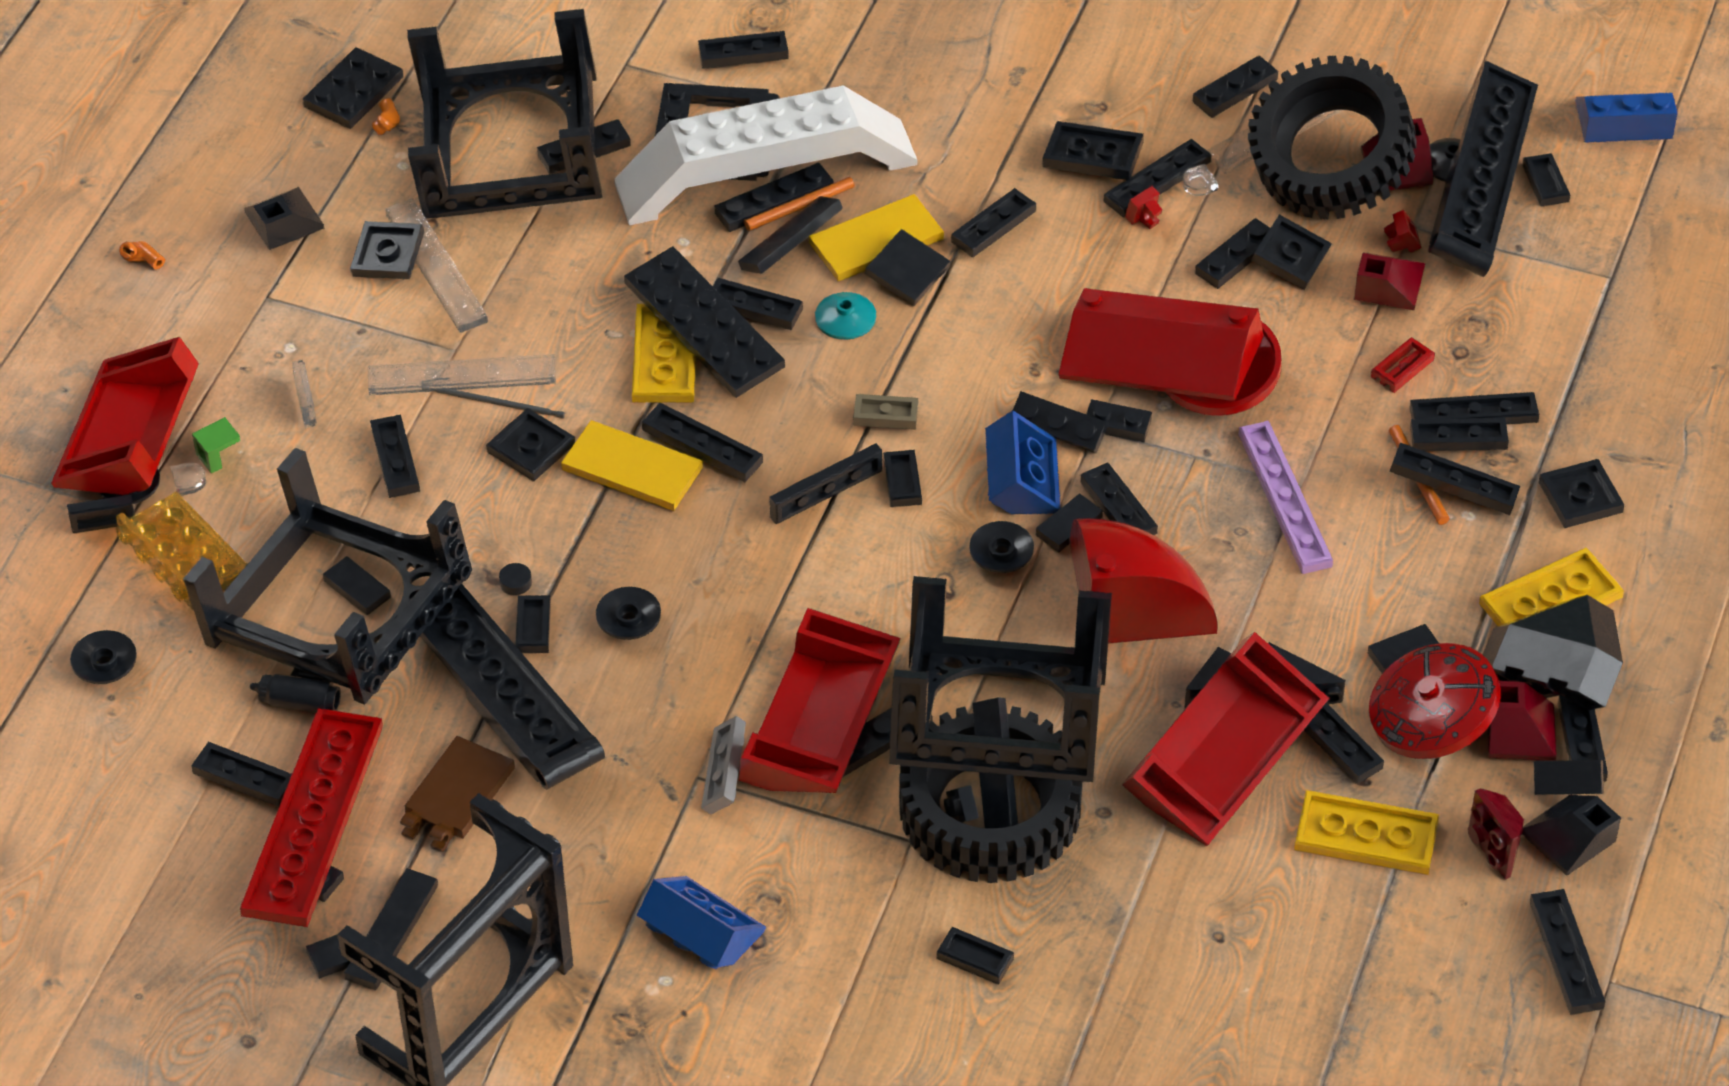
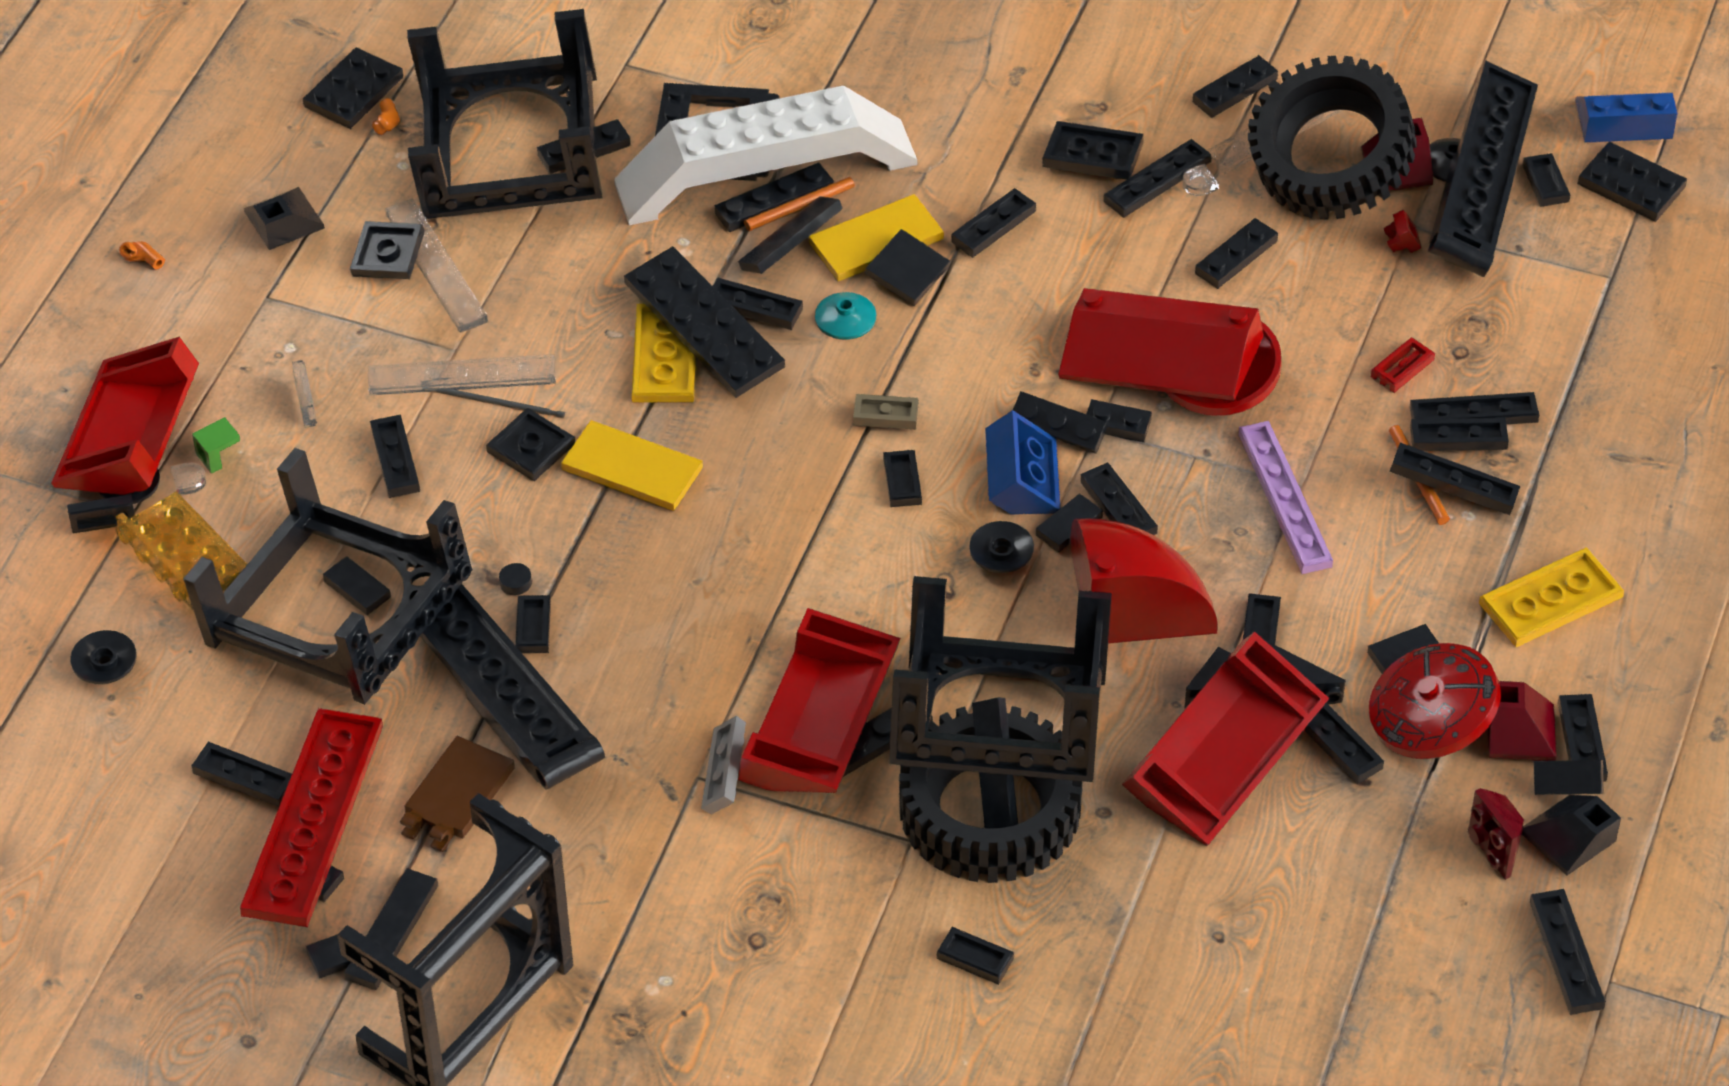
(298, 692): black piece -> none
(628, 613): black dish -> none
(699, 920): blue slope -> none
(702, 442): black plate -> none
(743, 49): black plate -> none
(826, 483): black tile -> none
(961, 804): black plate -> none
(1144, 208): red tile -> none
(1262, 616): none -> black tile
(1291, 252): black tile -> none
(1366, 832): yellow tile -> none
(1388, 281): dark red slope -> none
(1561, 651): panel -> none
(1581, 493): black tile -> none
(1632, 181): none -> black plate

